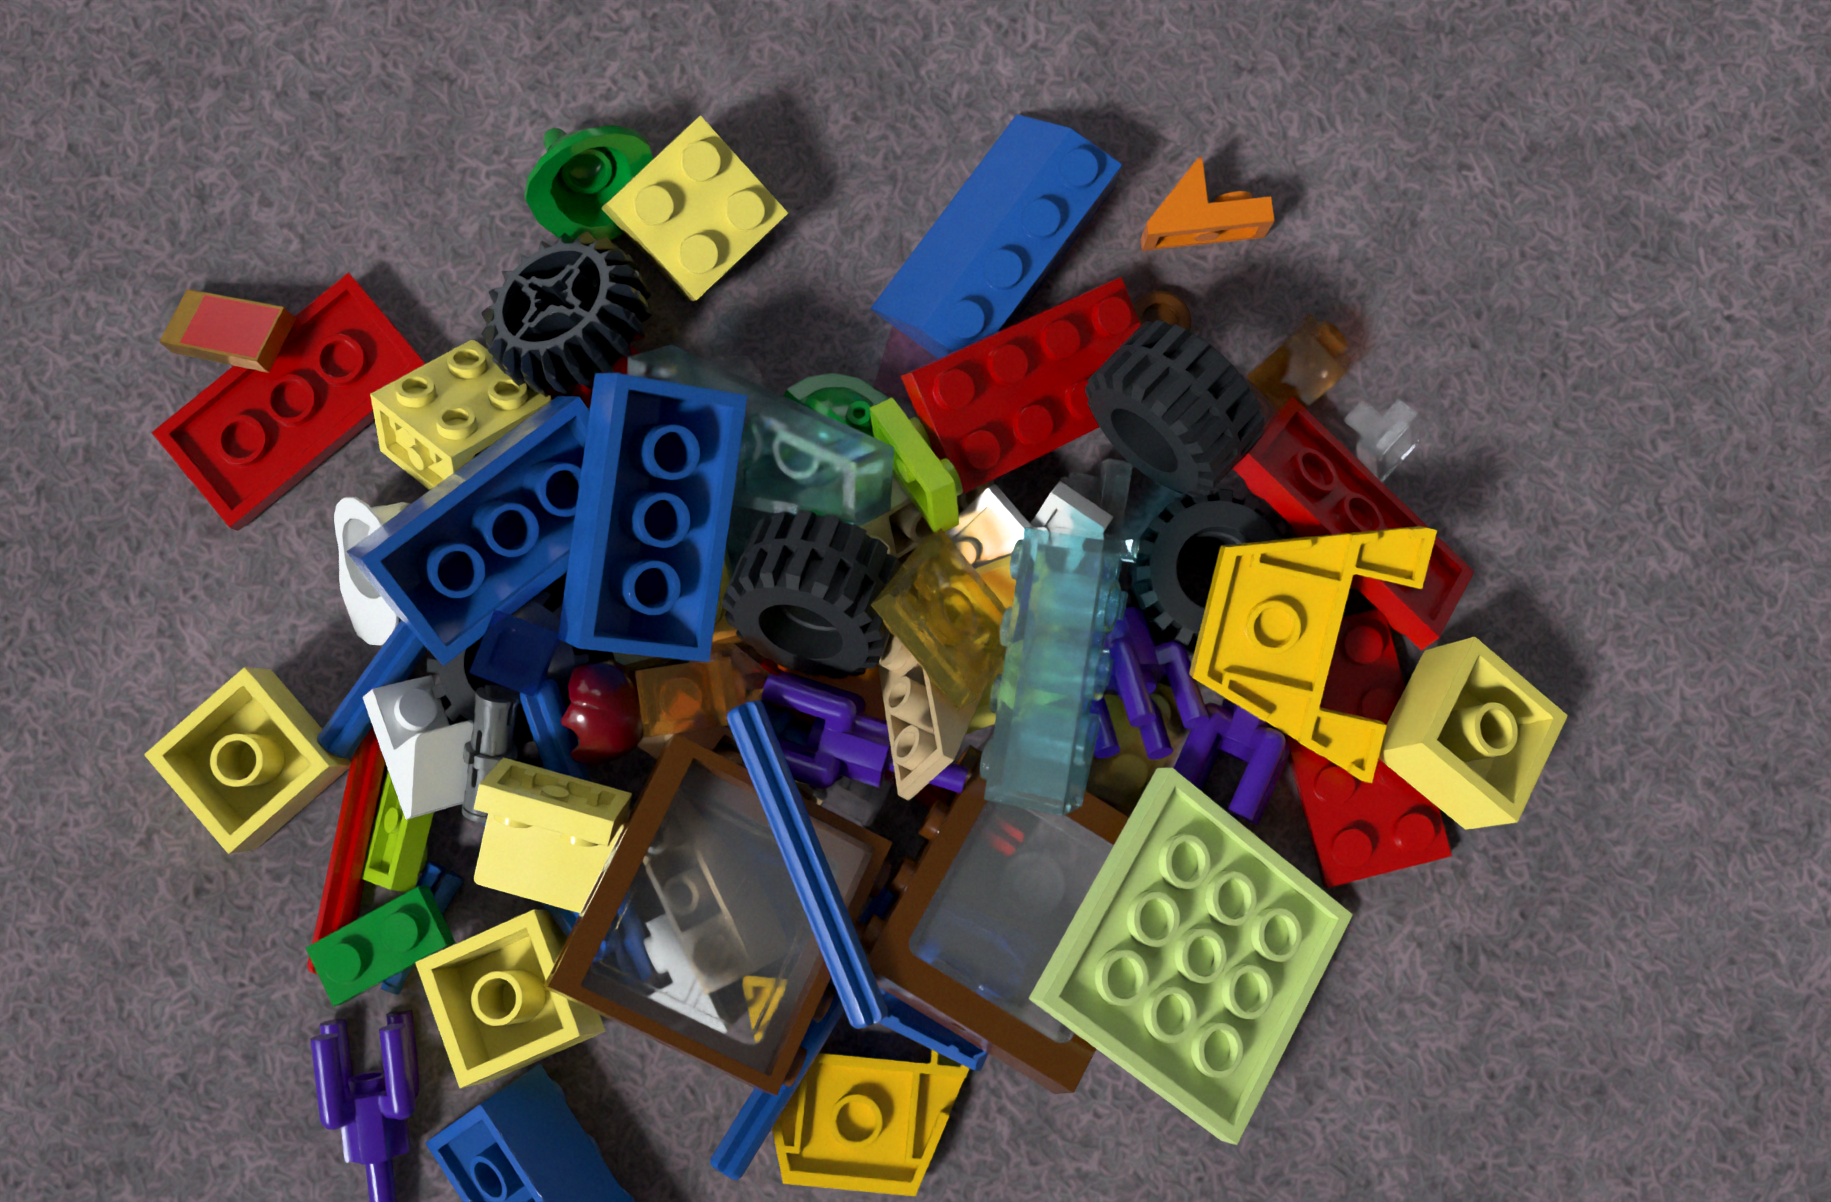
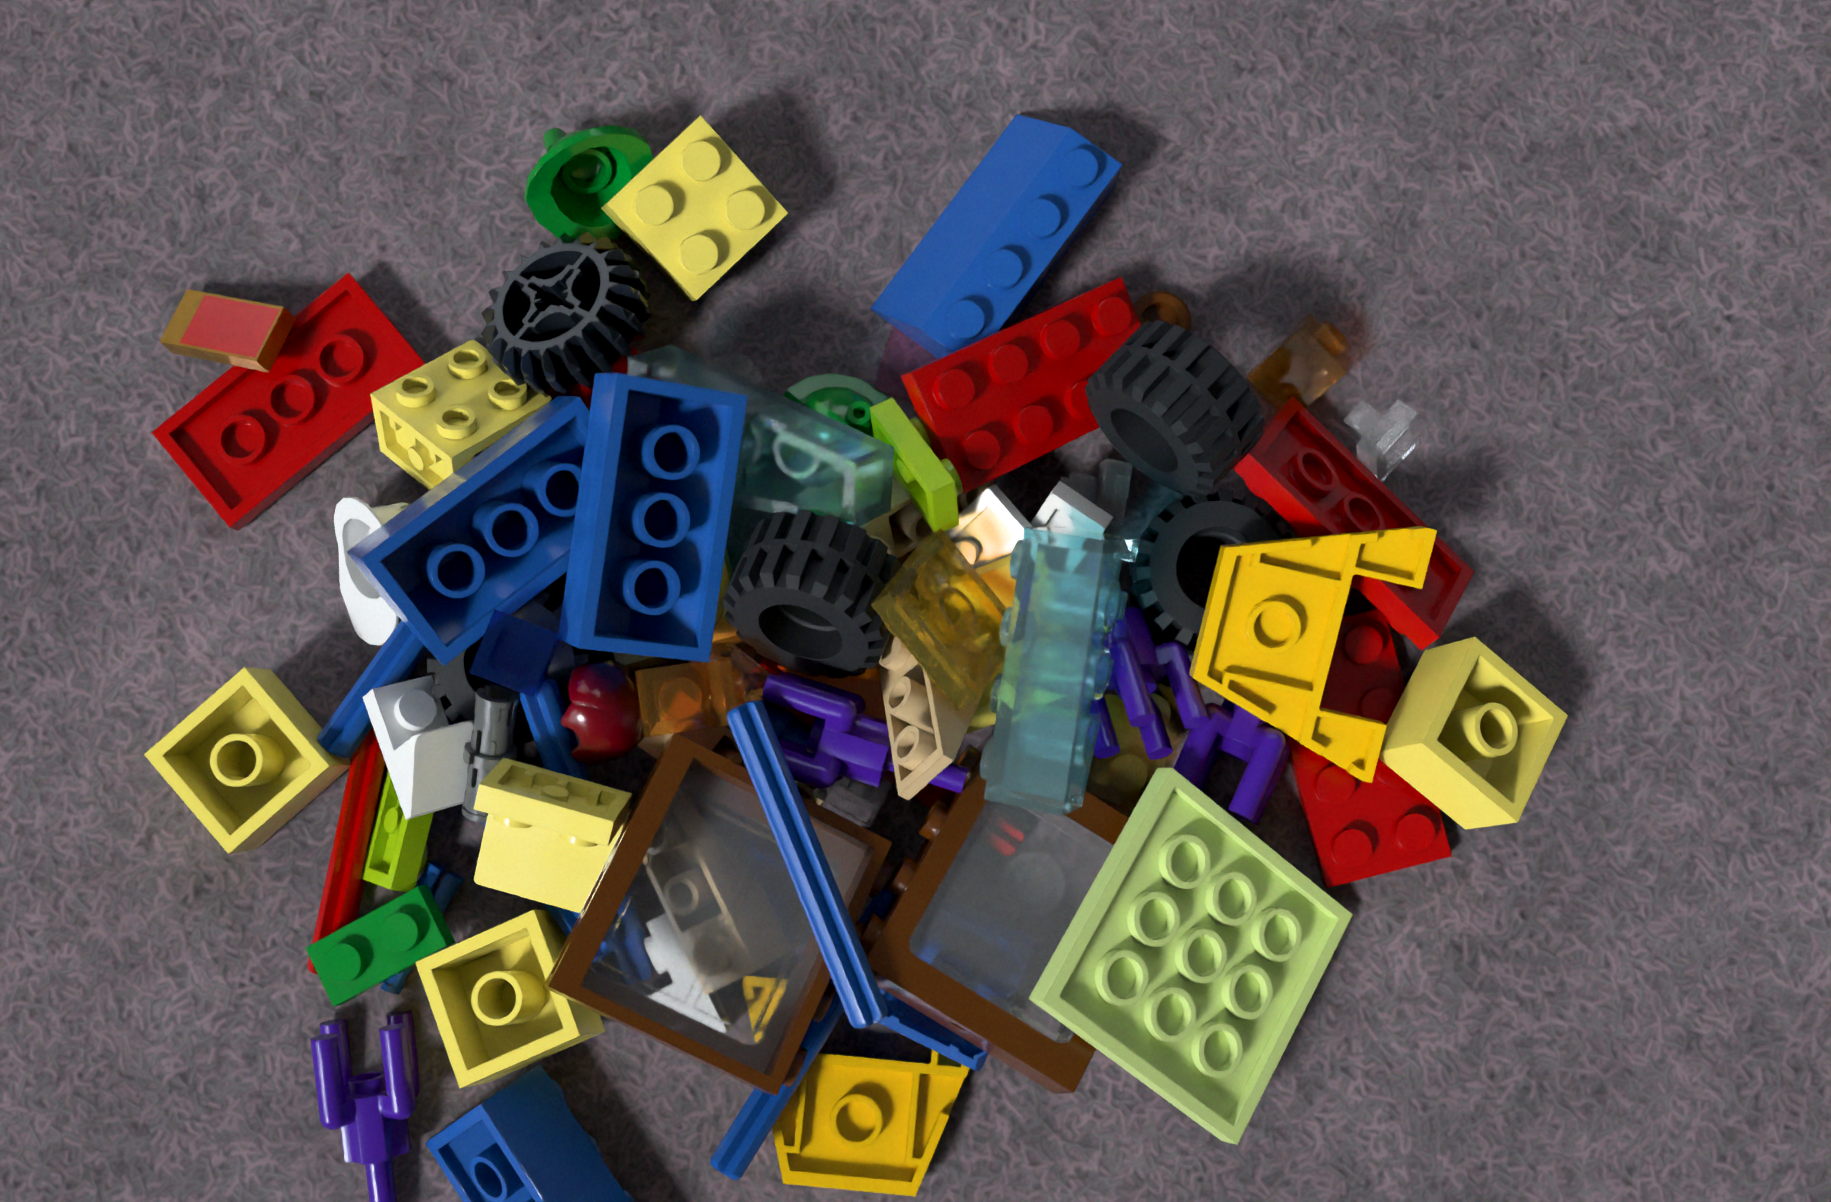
(1190, 220): orange slope -> none

